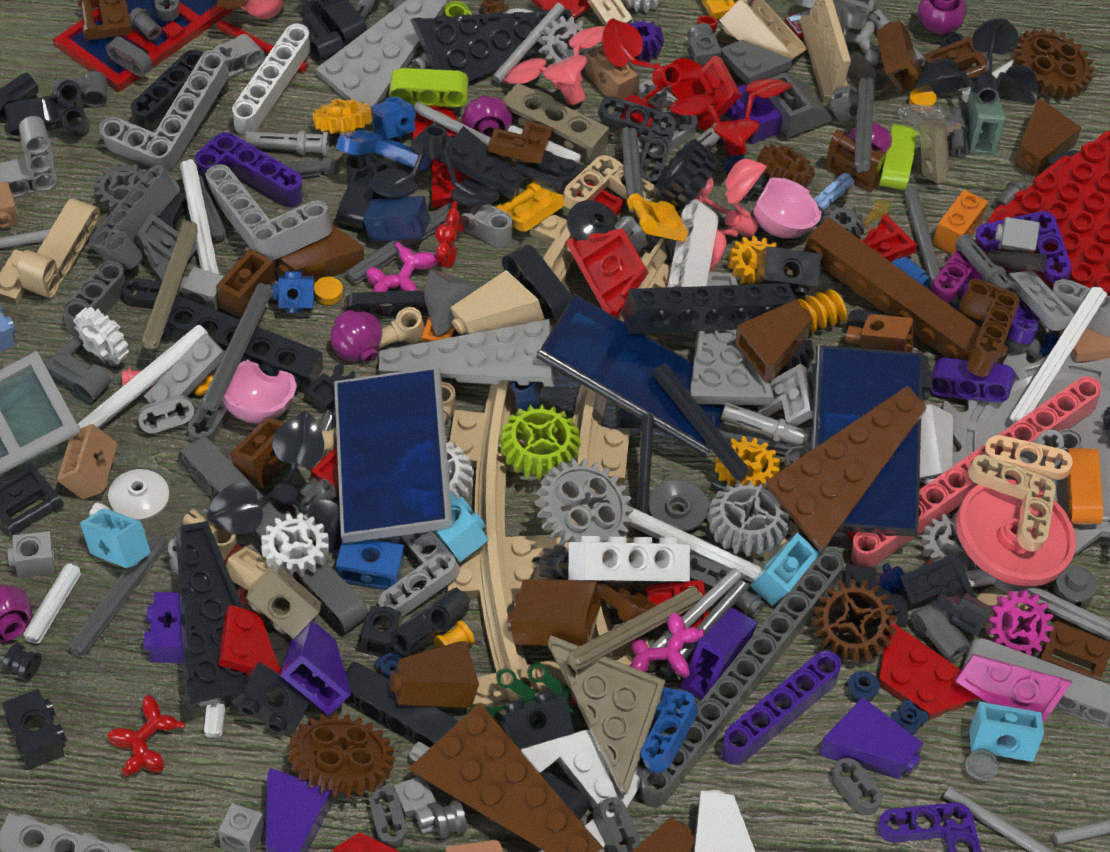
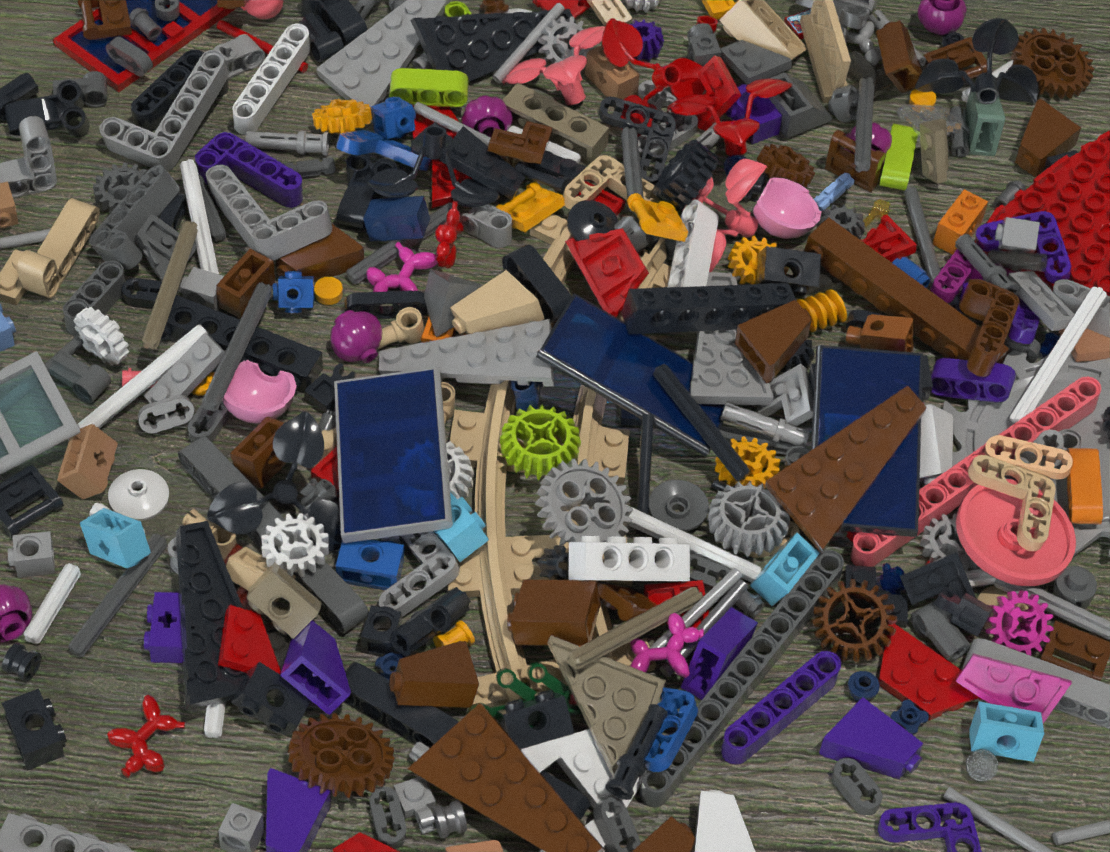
(632, 763): none -> black pin

